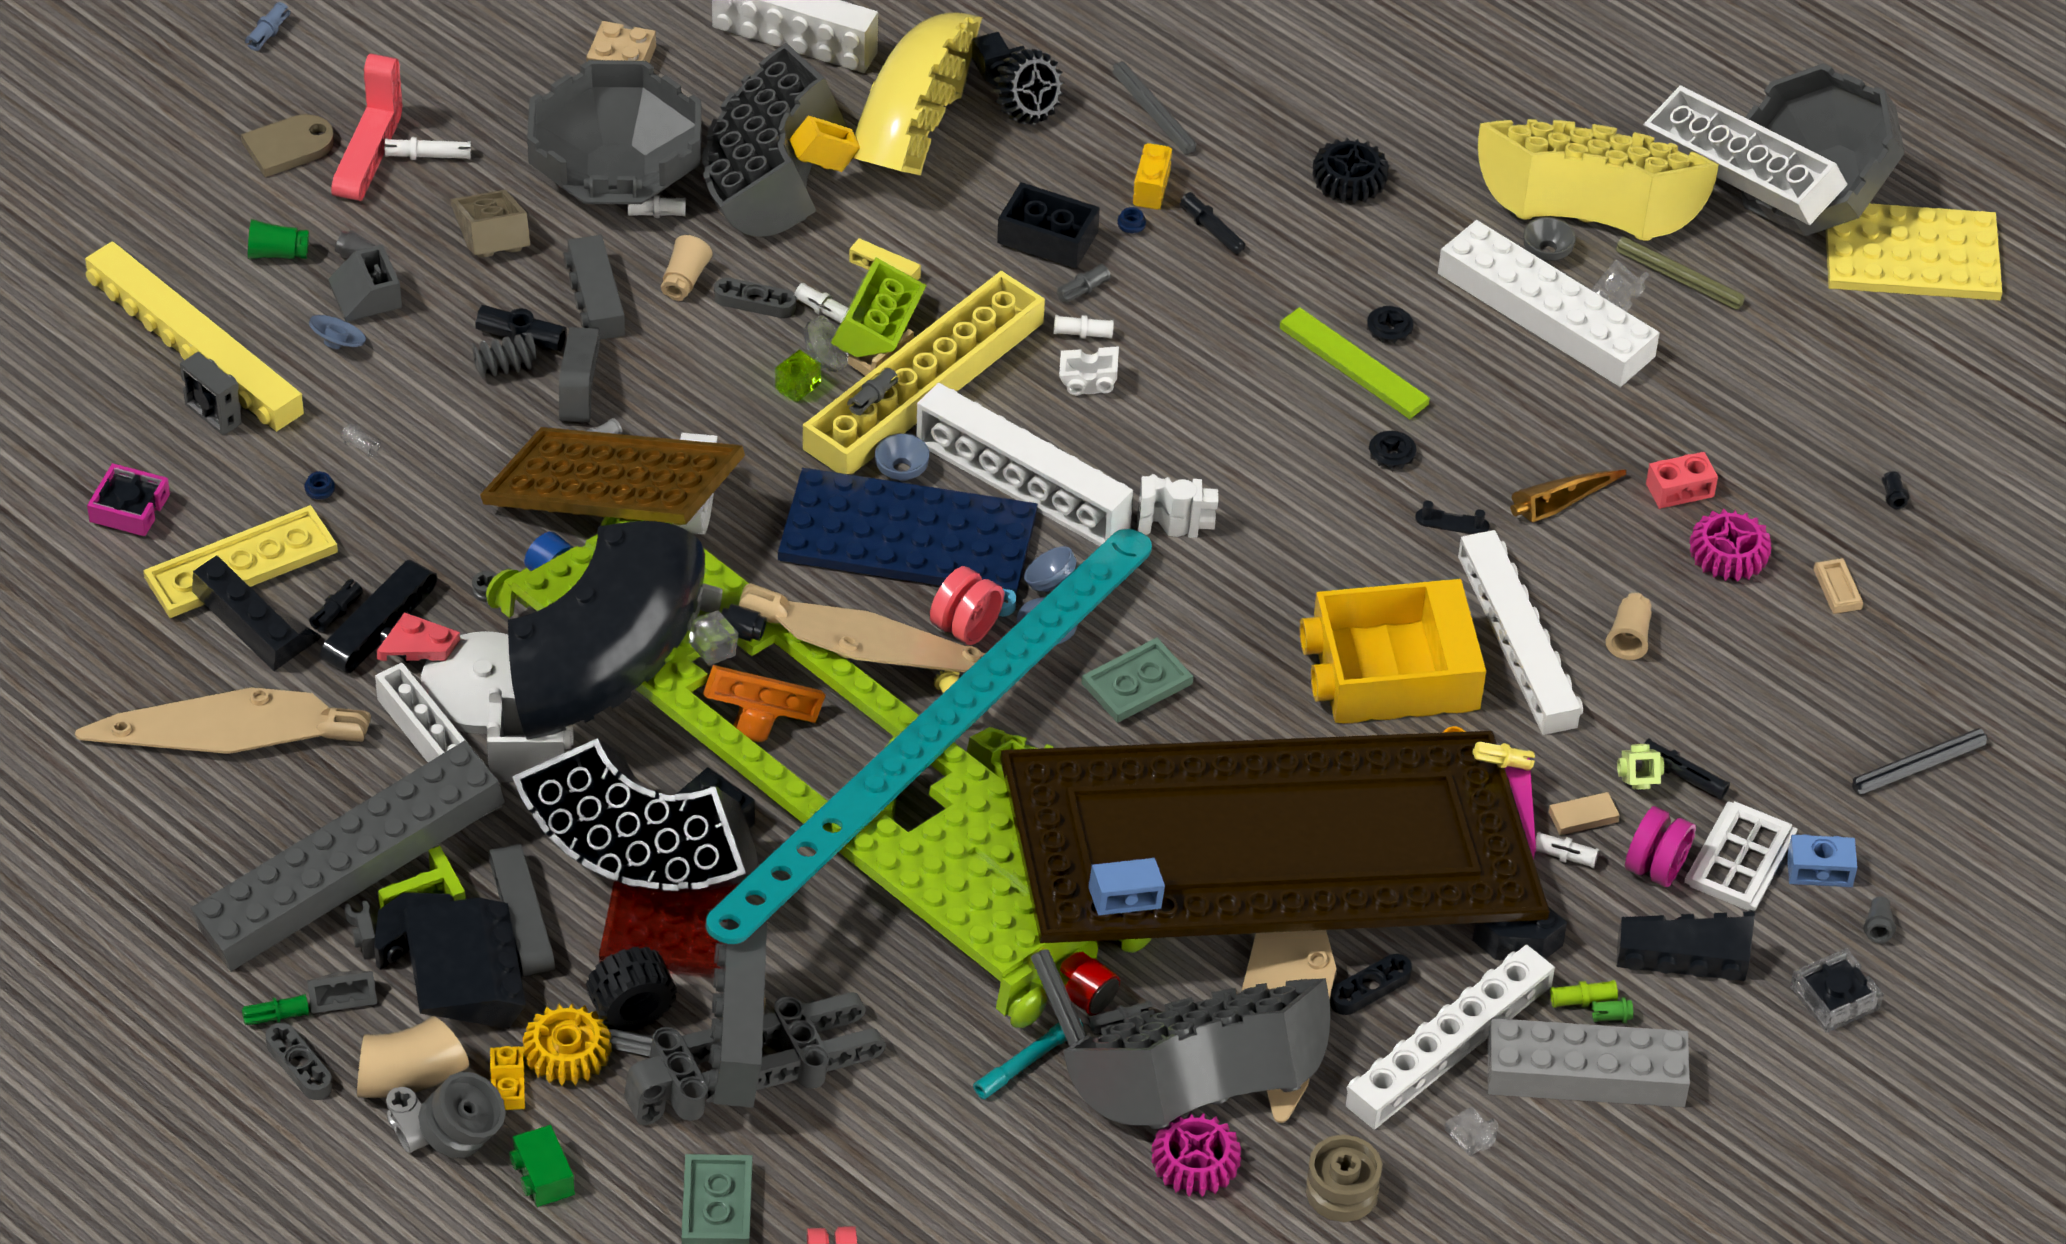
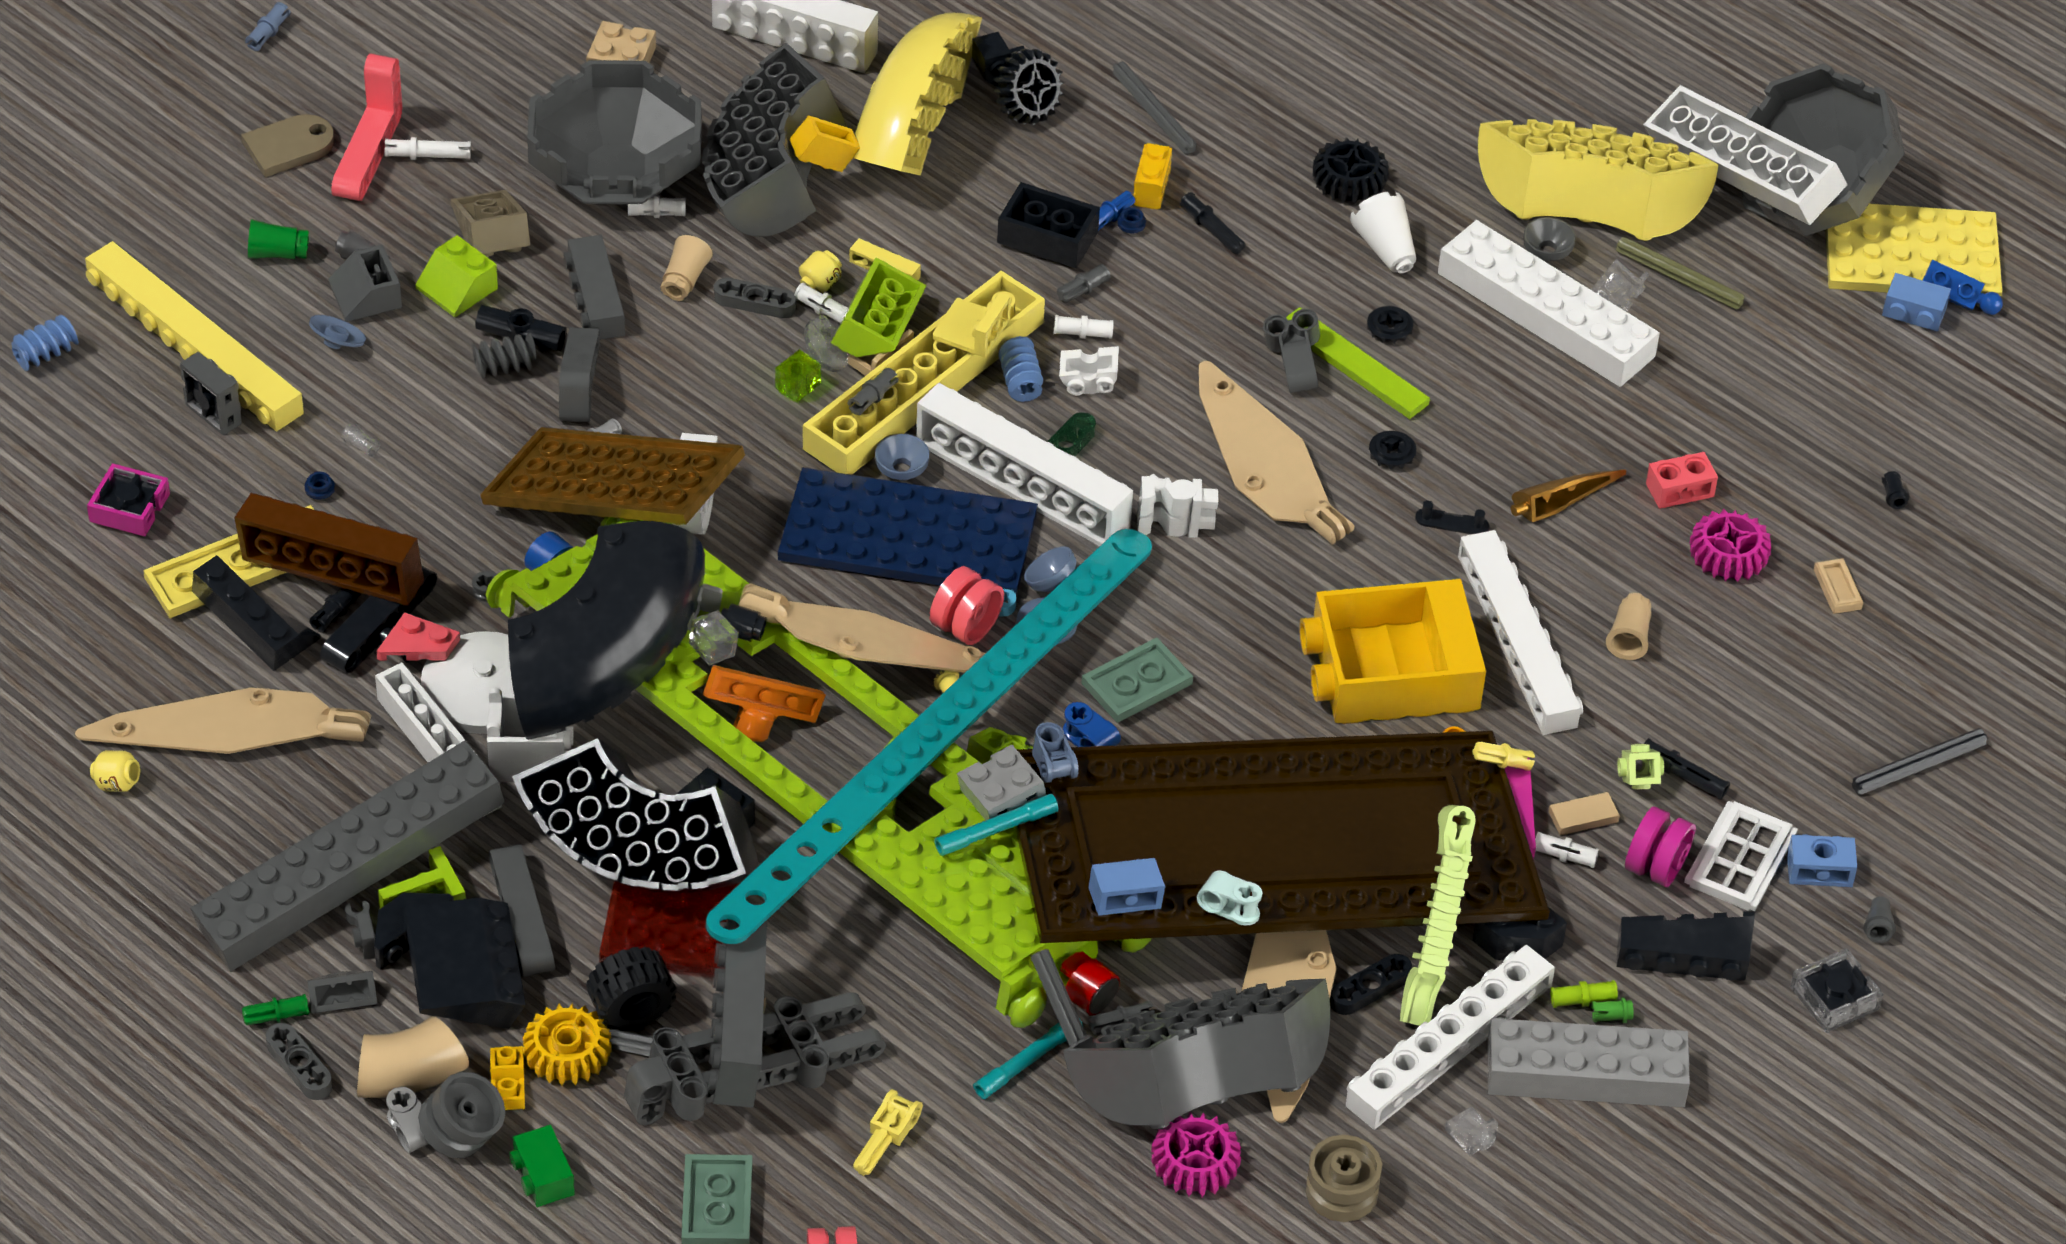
(42, 340): none -> medium blue piece
(115, 771): none -> light yellow head
(329, 548): none -> reddish brown brick
(457, 276): none -> lime slope
(820, 270): none -> light yellow head
(888, 1126): none -> light yellow connector
(964, 836): none -> teal piece
(974, 326): none -> light yellow bracket
(1001, 783): none -> light grey piece
(1021, 369): none -> medium blue piece
(1053, 753): none -> sand blue piece
(1068, 432): none -> clear green beam
(1091, 730): none -> blue piece
(1110, 210): none -> blue axle
(1229, 896): none -> light aqua piece
(1267, 457): none -> tan wing
(1295, 346): none -> dark grey piece
(1386, 230): none -> white cone
(1425, 981): none -> yellowish green piece
(1916, 302): none -> medium blue brick
(1964, 289): none -> blue plate

